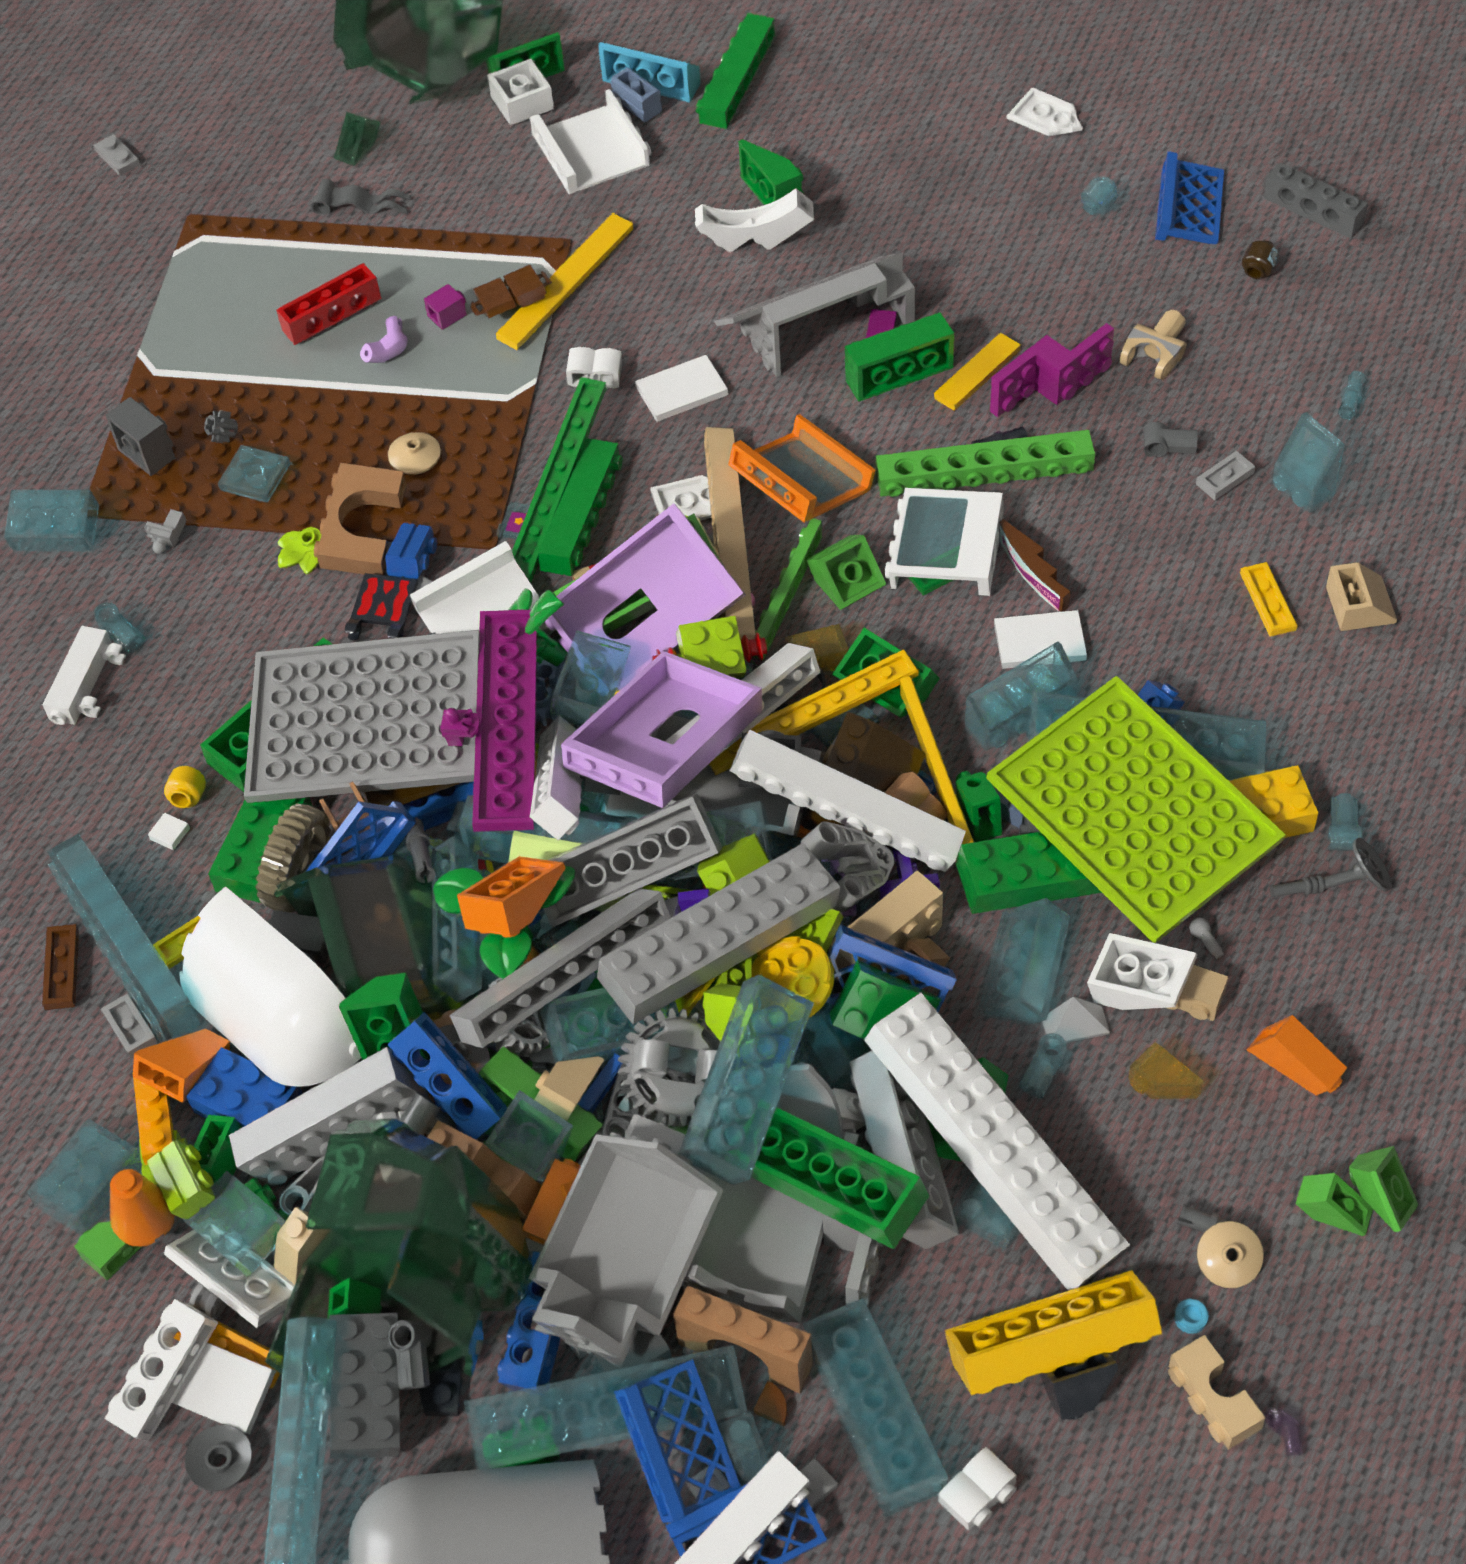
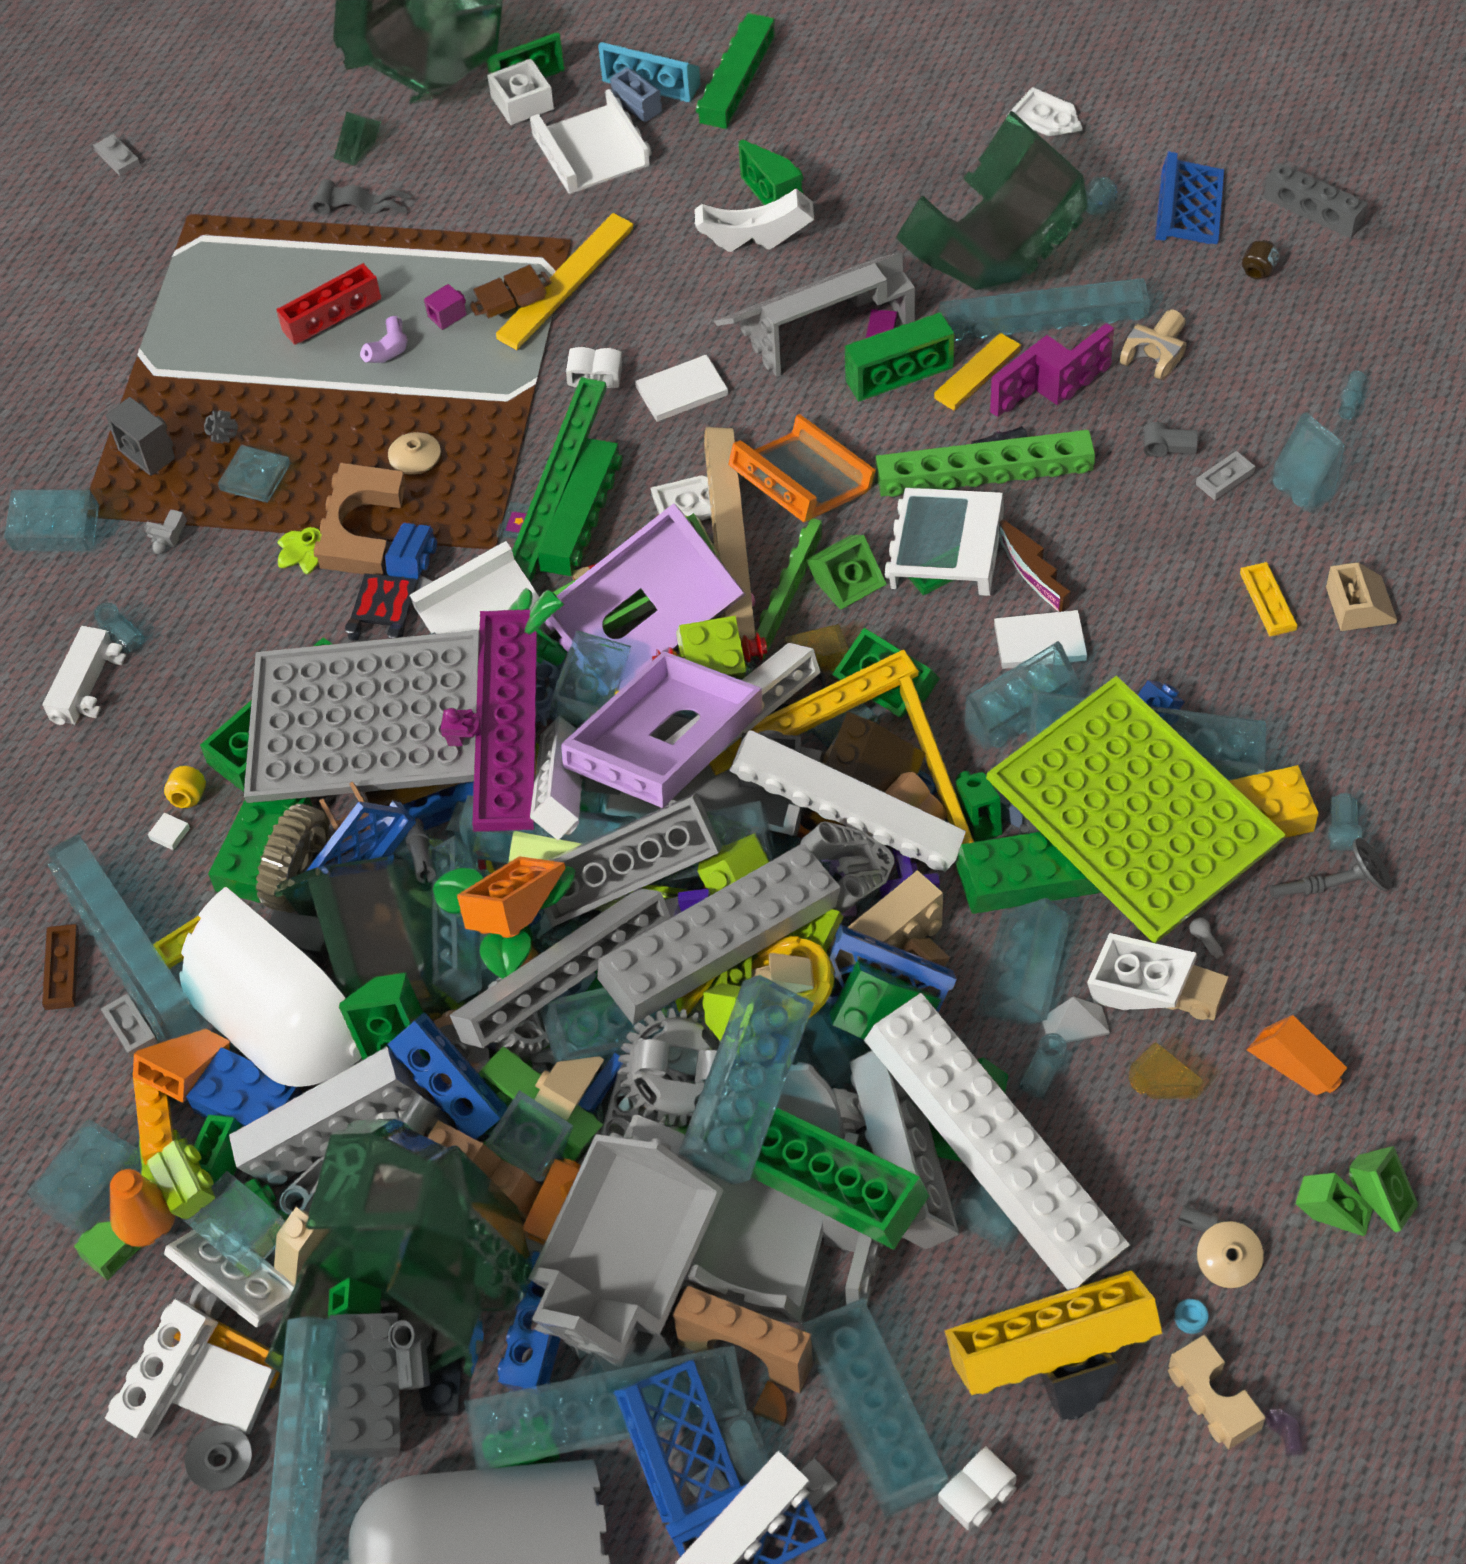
(788, 971): none -> tan slope
(1026, 208): none -> windscreen
(1047, 309): none -> clear light blue brick

